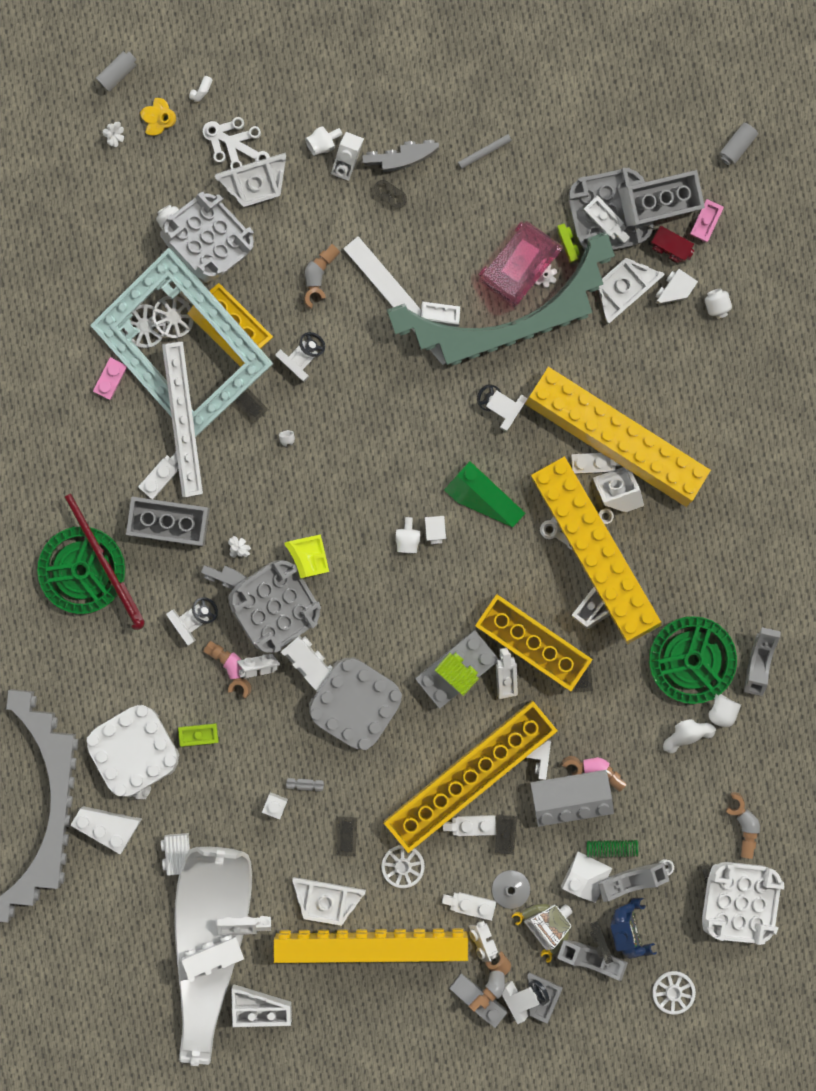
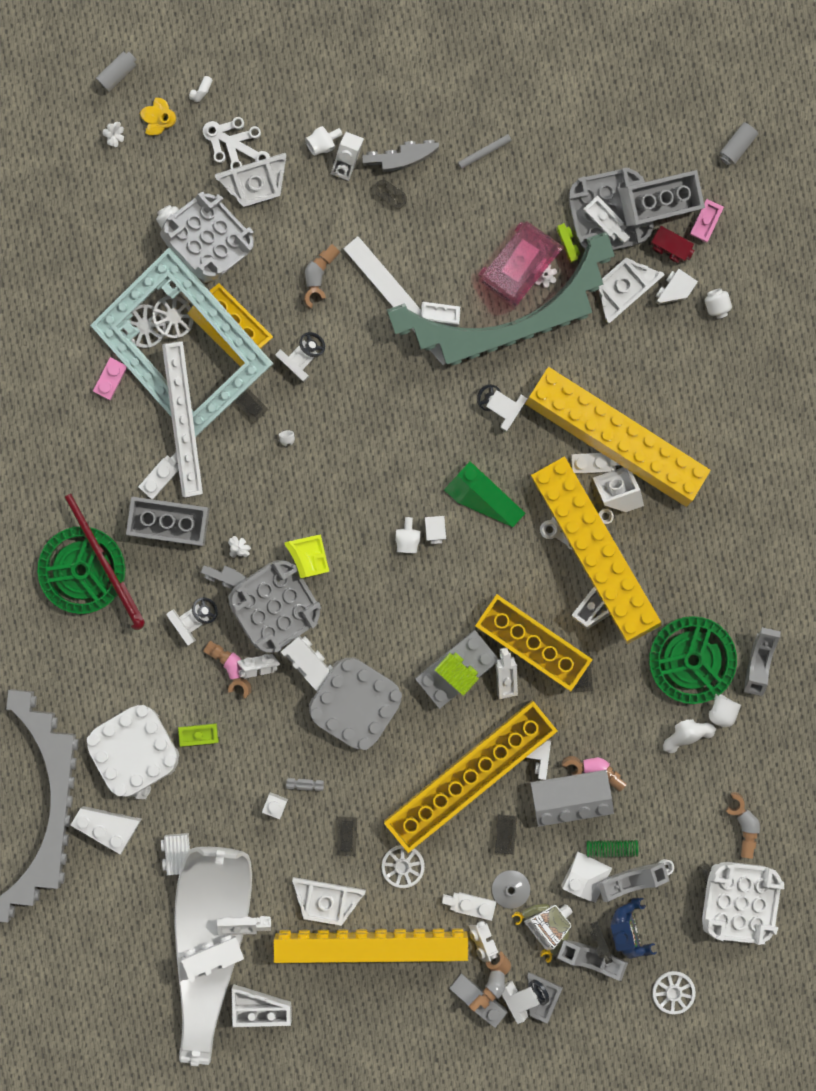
(472, 825): white hinge -> none

